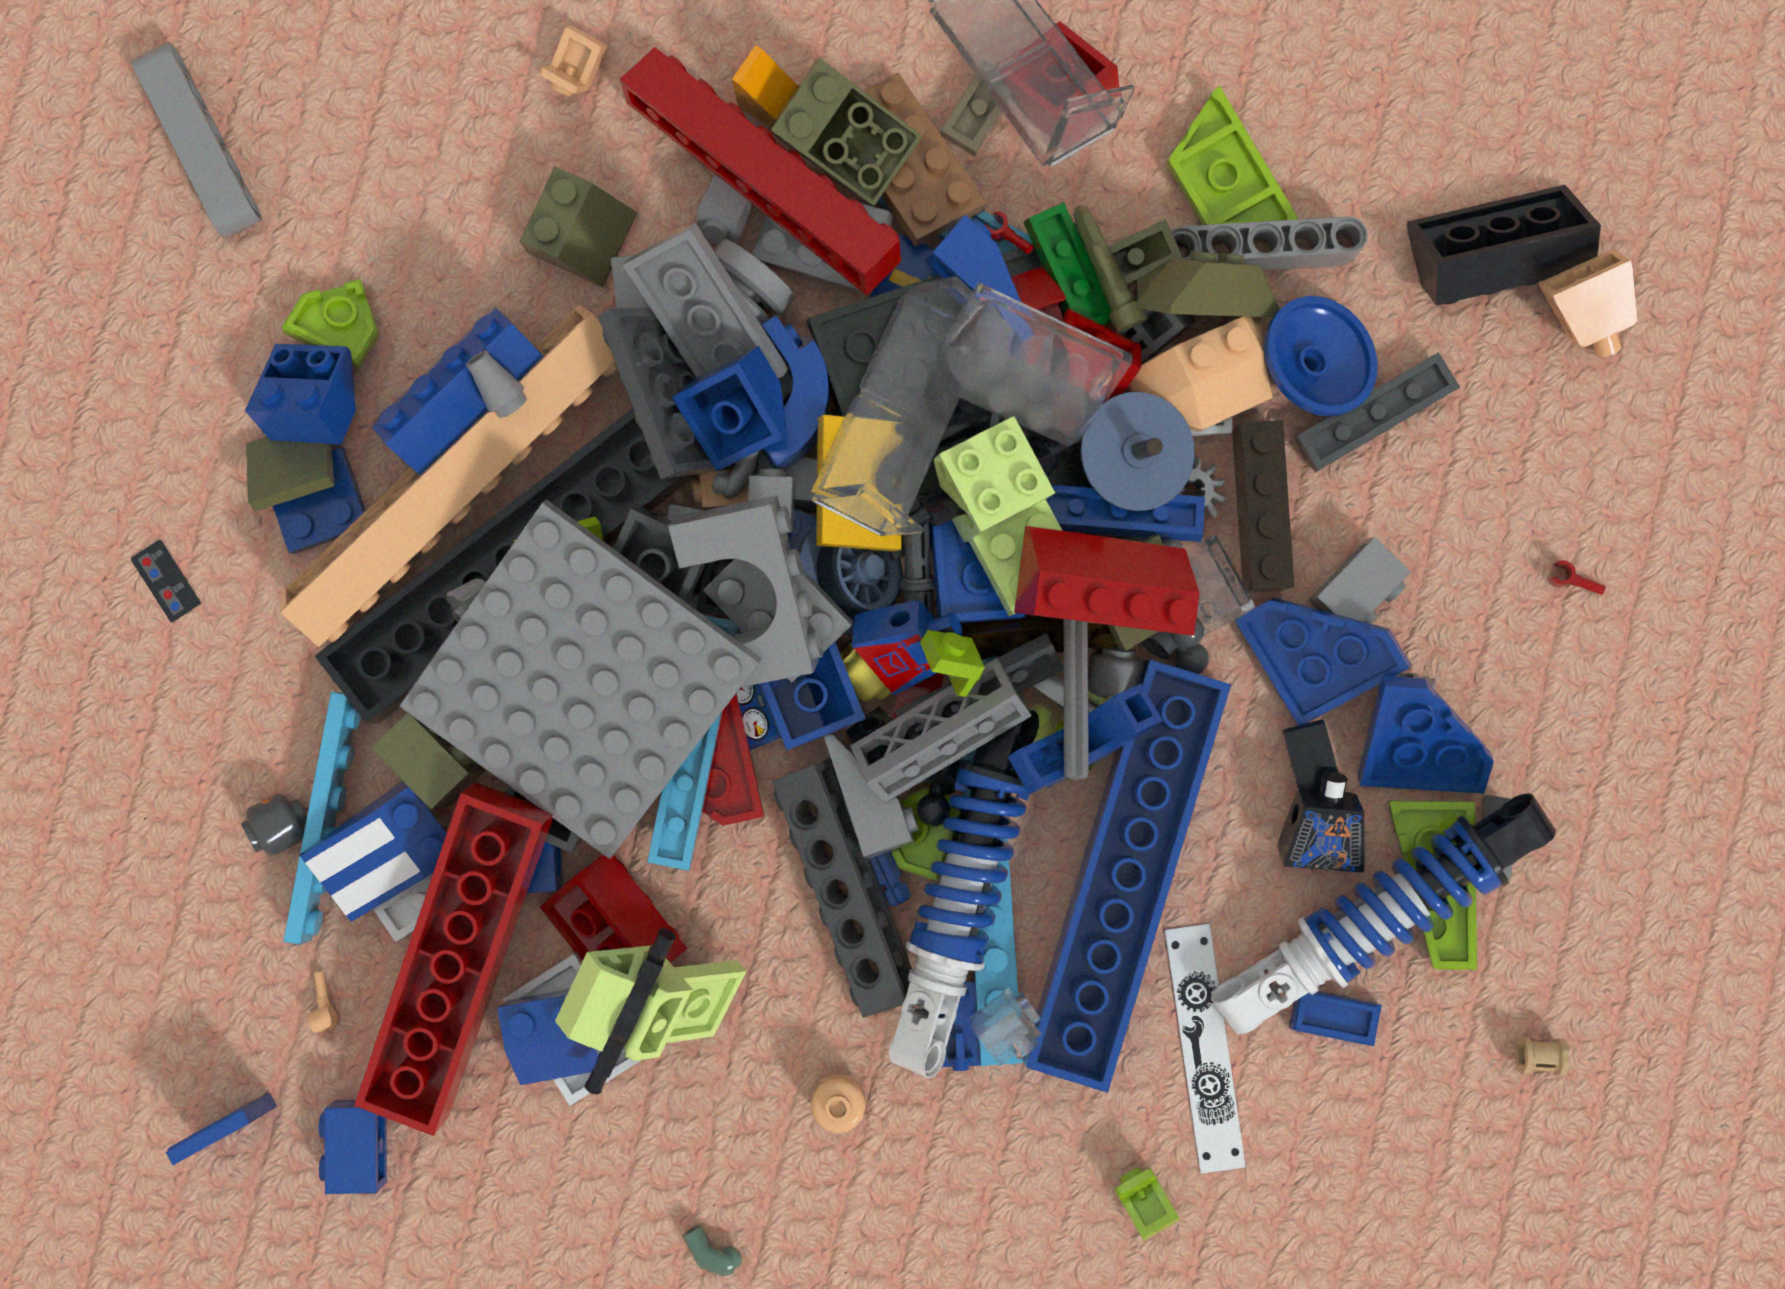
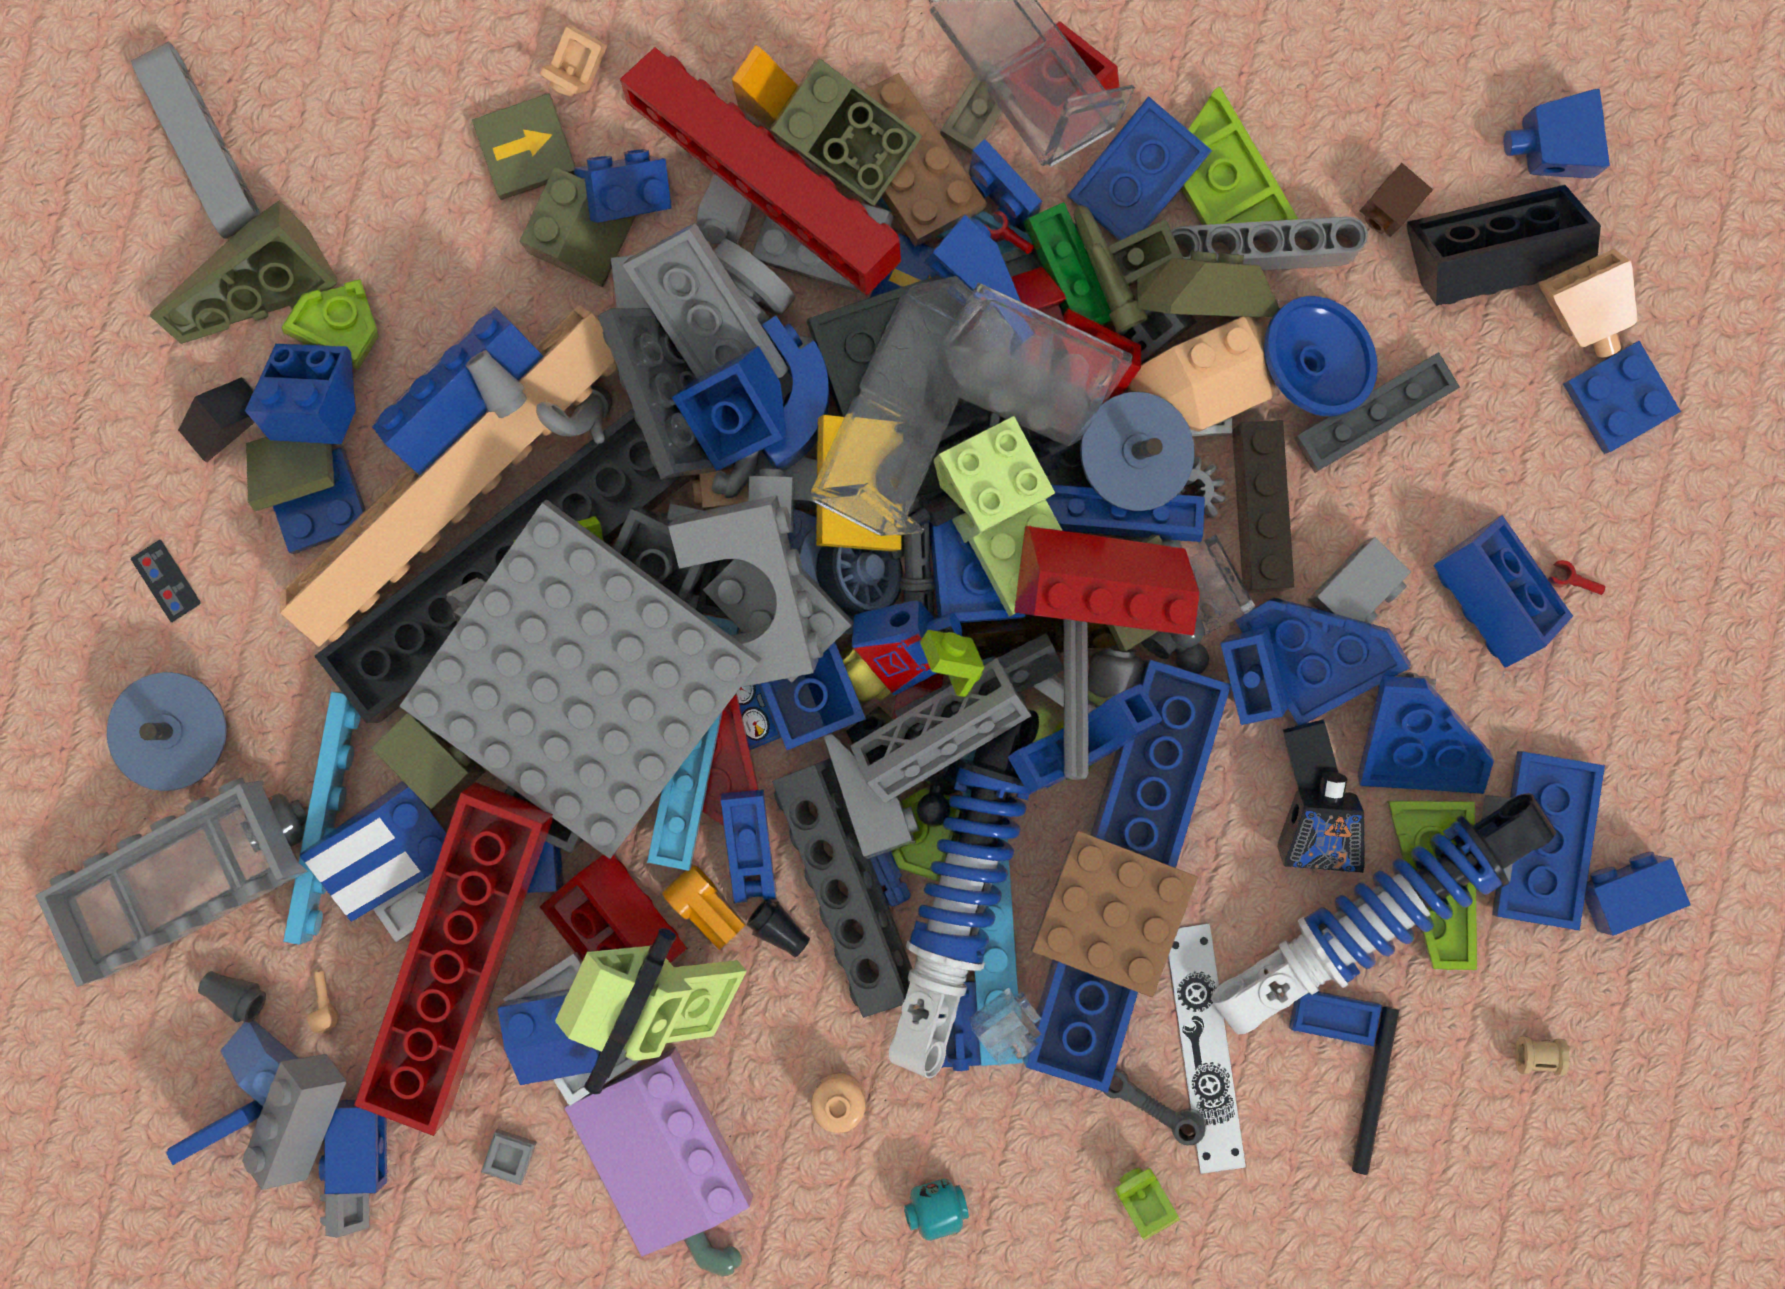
(166, 731): none -> sand blue piece
(168, 881): none -> window
(217, 418): none -> black slope
(233, 996): none -> dark grey cone
(250, 275): none -> olive wedge
(254, 1059): none -> medium blue slope
(293, 1121): none -> light grey brick
(345, 1213): none -> light grey tile
(508, 1157): none -> light grey tile
(523, 145): none -> olive tile
(585, 417): none -> light grey plant
(625, 185): none -> blue bracket
(660, 1154): none -> lavender slope
(697, 899): none -> light orange piece
(748, 845): none -> blue plate
(776, 927): none -> black cone
(936, 1209): none -> teal head
(1003, 185): none -> blue plate
(1114, 913): none -> medium nougat plate
(1140, 171): none -> blue tile
(1164, 1114): none -> dark grey brick
(1254, 676): none -> blue brick
(1375, 1090): none -> black bar
(1395, 200): none -> reddish brown brick
(1503, 592): none -> blue slope
(1552, 880): none -> blue plate
(1563, 137): none -> blue torso
(1621, 397): none -> blue plate
(1634, 893): none -> blue brick

